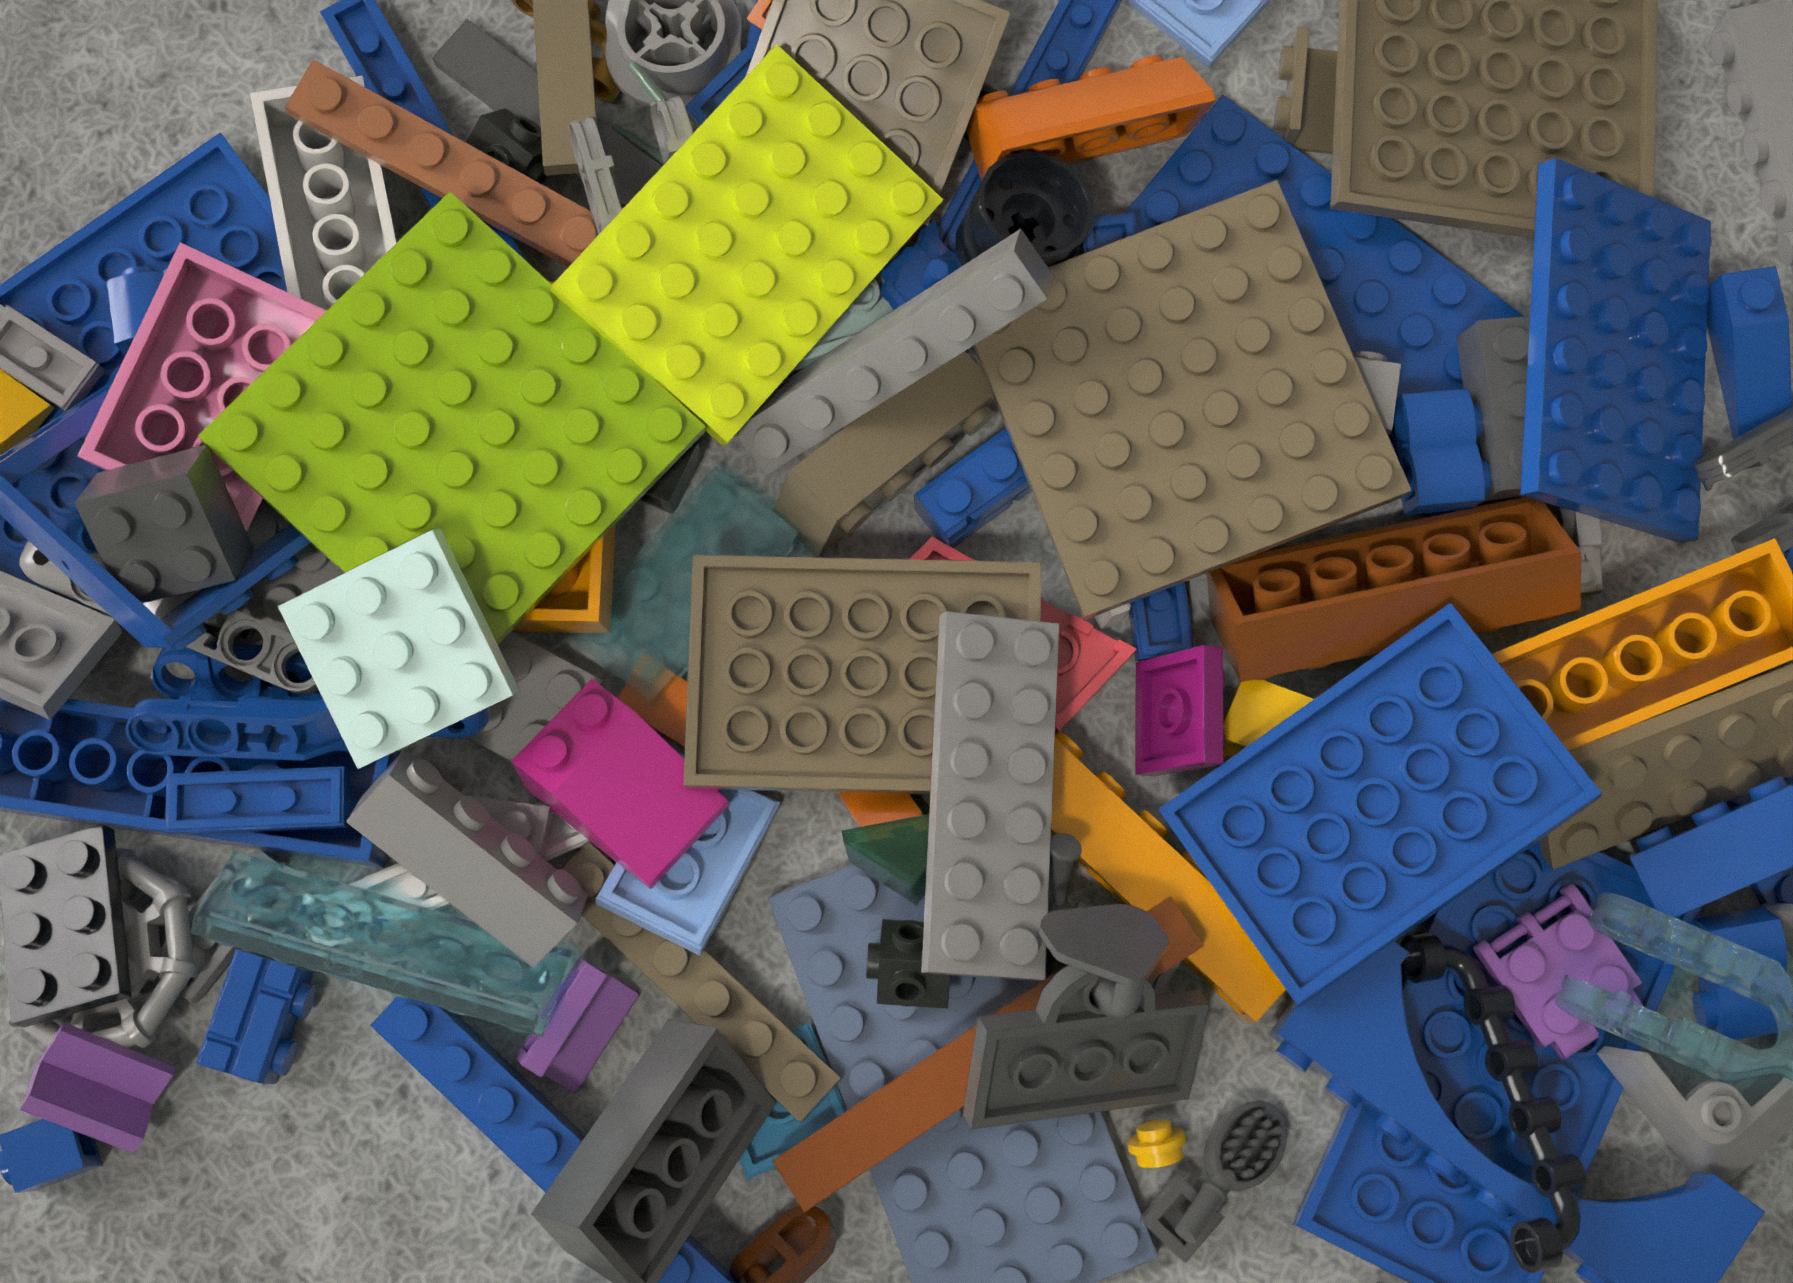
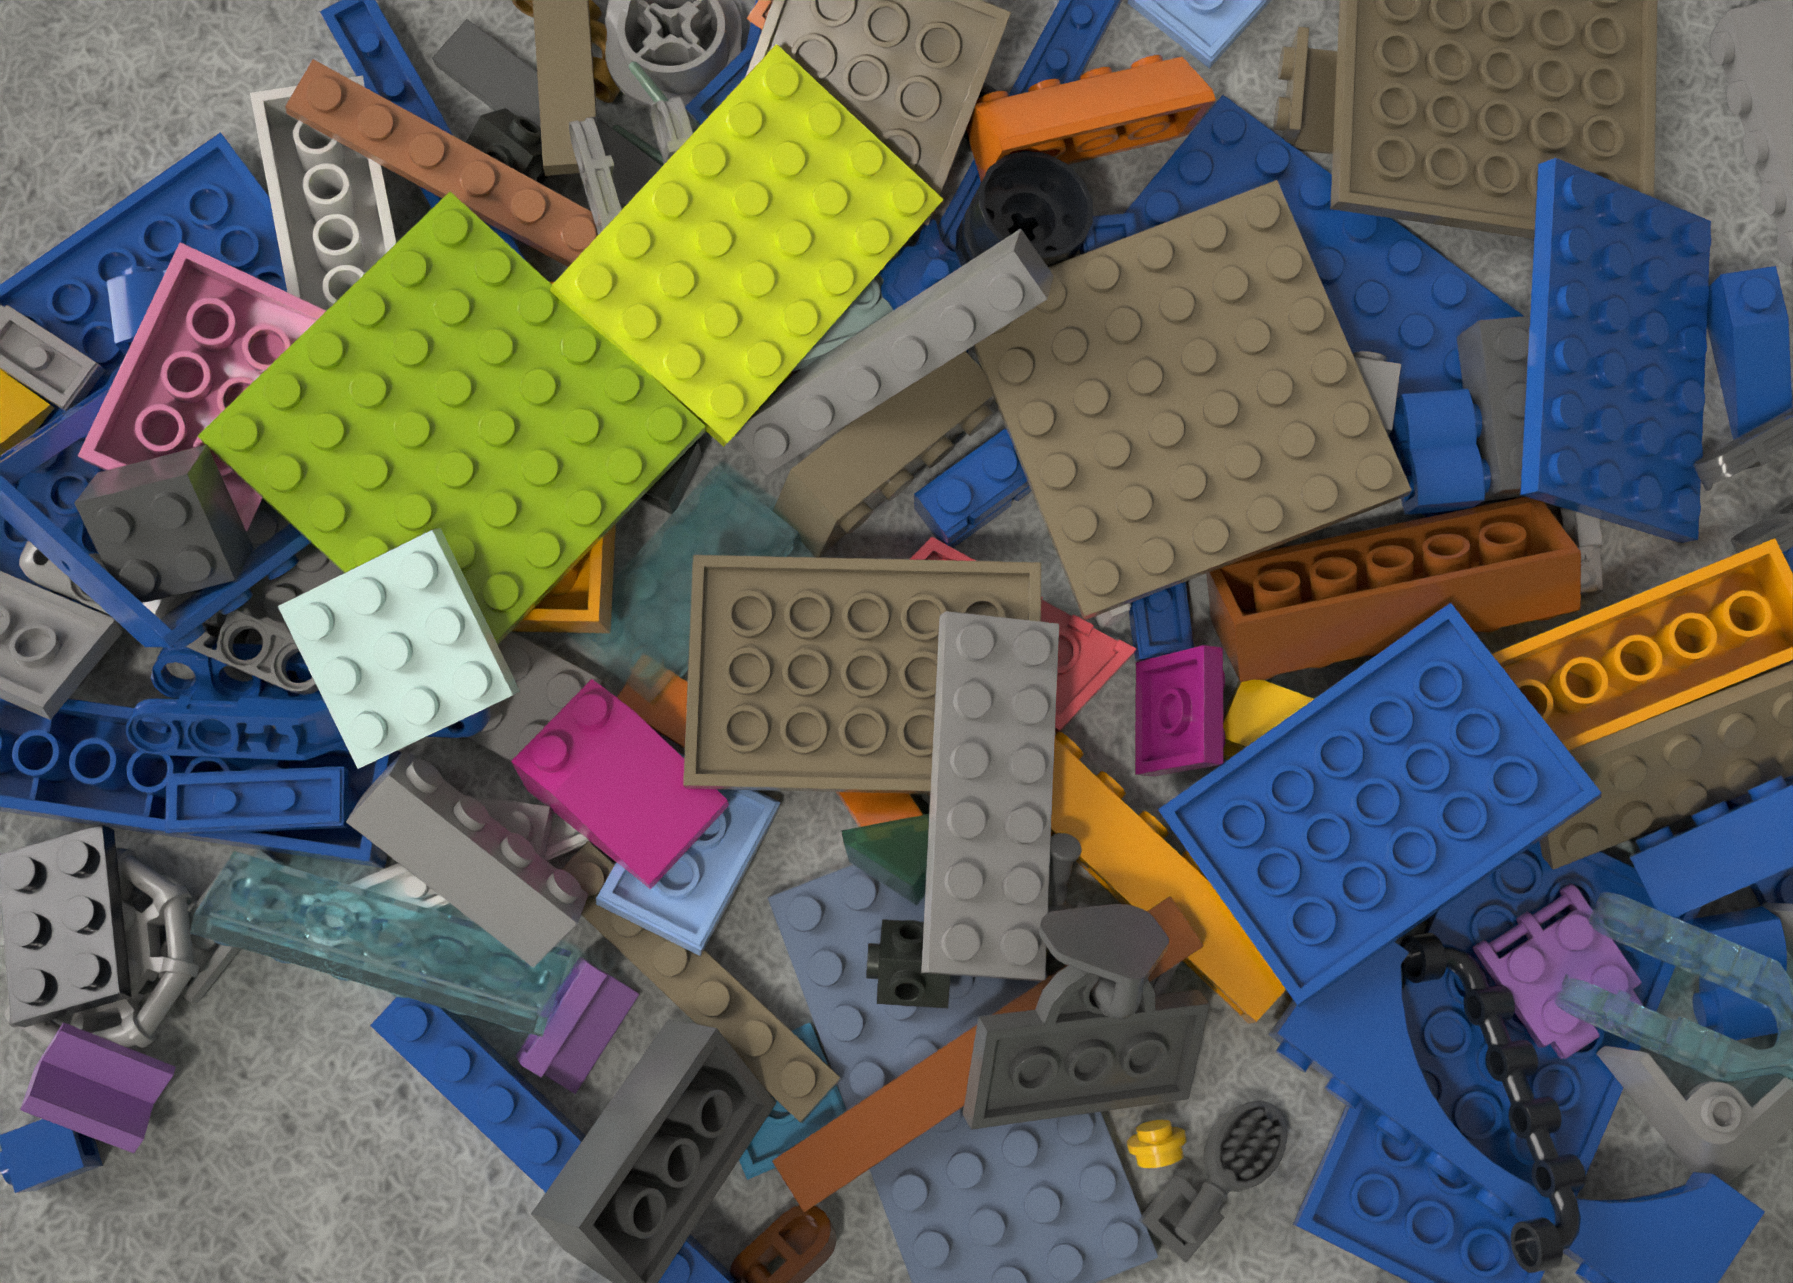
(257, 1018): blue brick -> none

